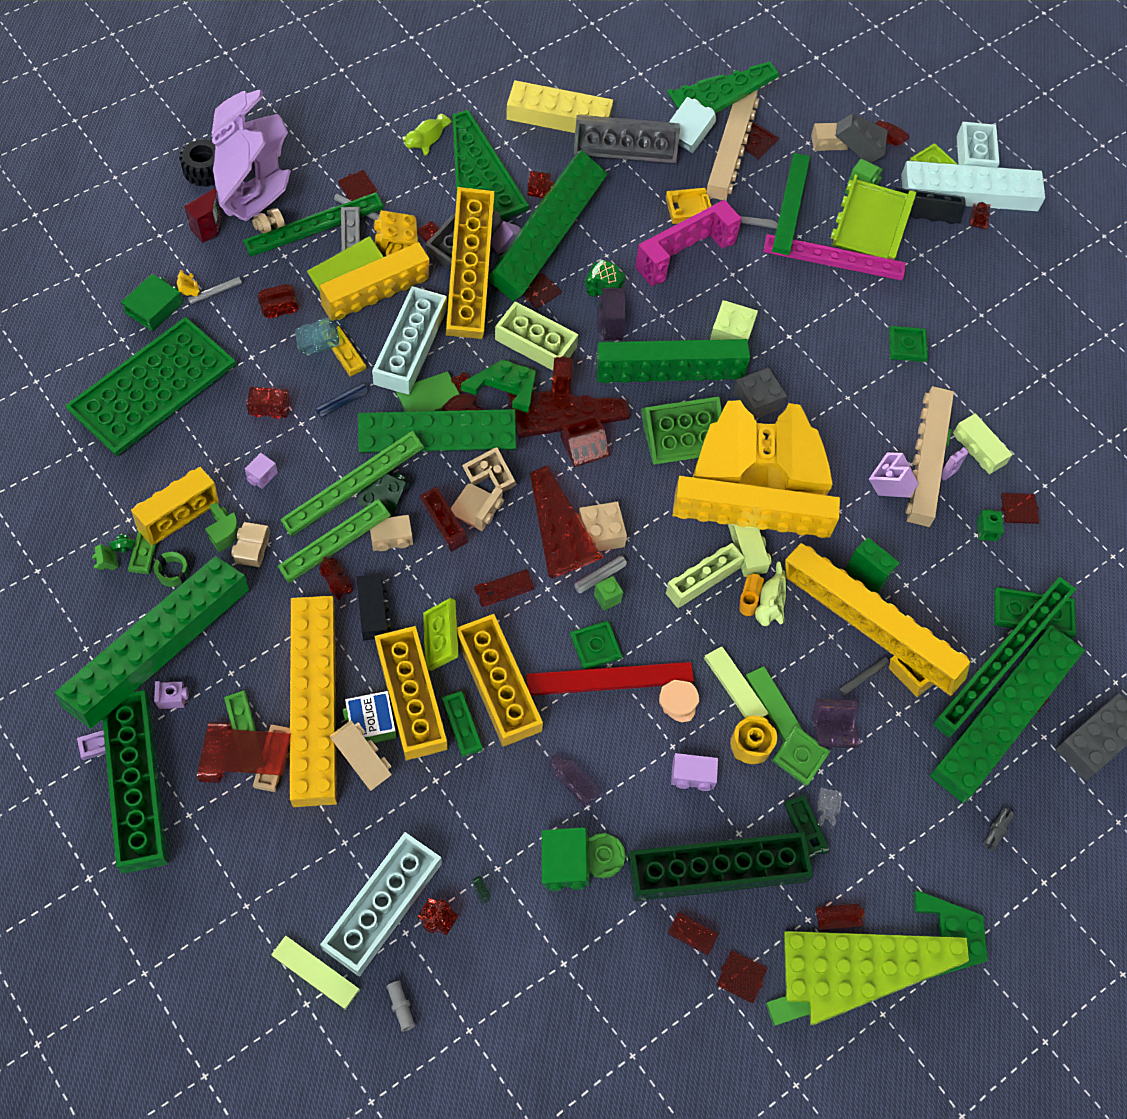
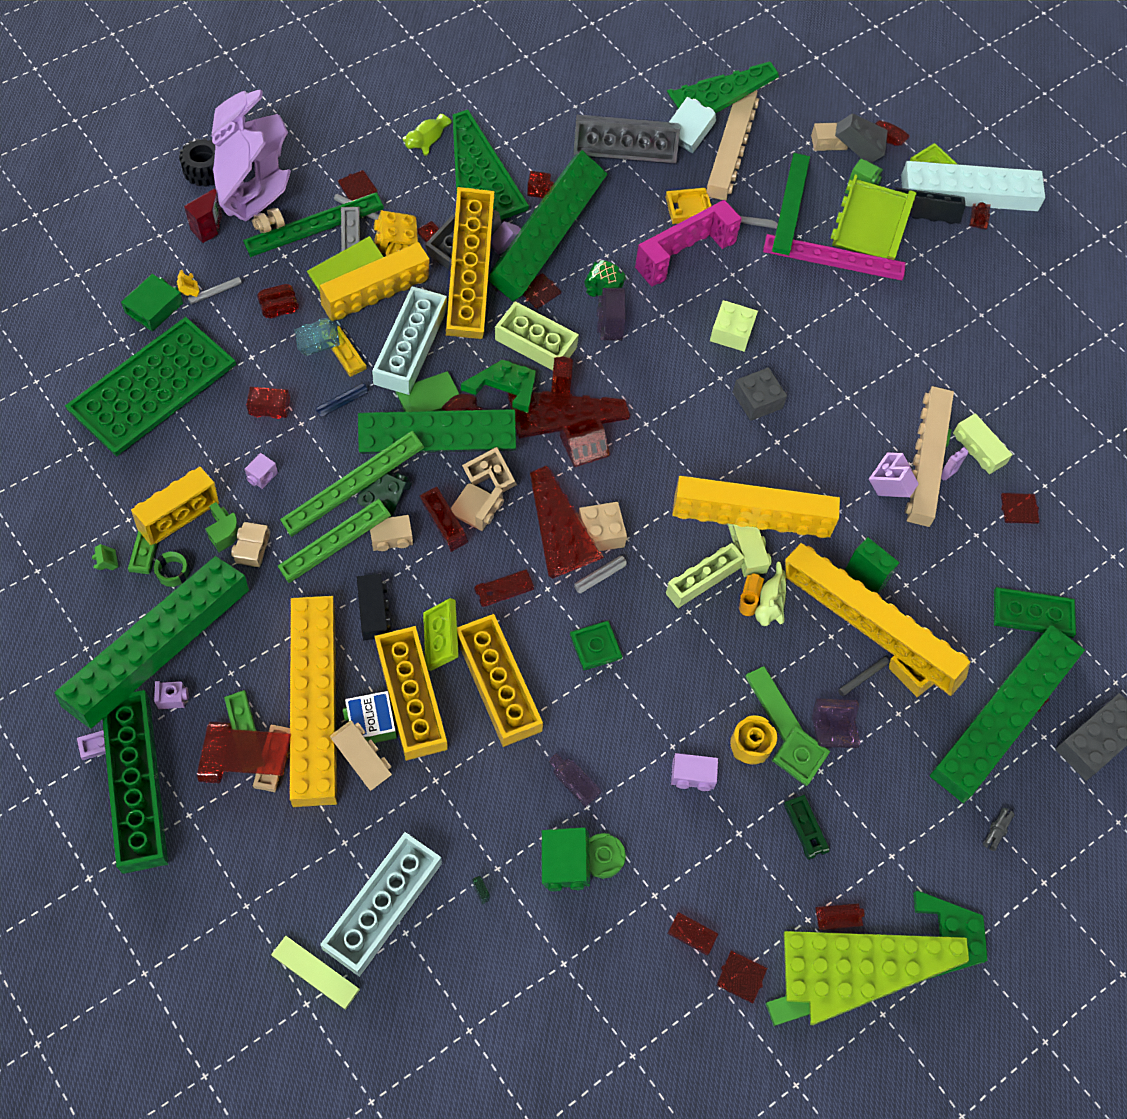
(122, 543): green hat -> none
(330, 570): clear red hinge -> none
(400, 1006): light grey pin -> none
(437, 916): clear red brick -> none
(457, 380): clear red plate -> none
(462, 724): green plate -> none
(553, 106): light yellow brick -> none
(608, 593): bright green brick -> none
(608, 678): red tile -> none
(671, 360): green brick -> none
(679, 428): bright green slope -> none
(679, 700): light nougat hat -> none
(719, 866): dark green brick -> none
(735, 683): yellowish green tile -> none
(736, 454): yellow piece -> none
(759, 141): clear red tile -> none
(828, 803): clear plate -> none
(908, 344): green tile -> none
(977, 145): light aqua brick -> none
(990, 525): green brick -> none
(1003, 657): green brick -> none

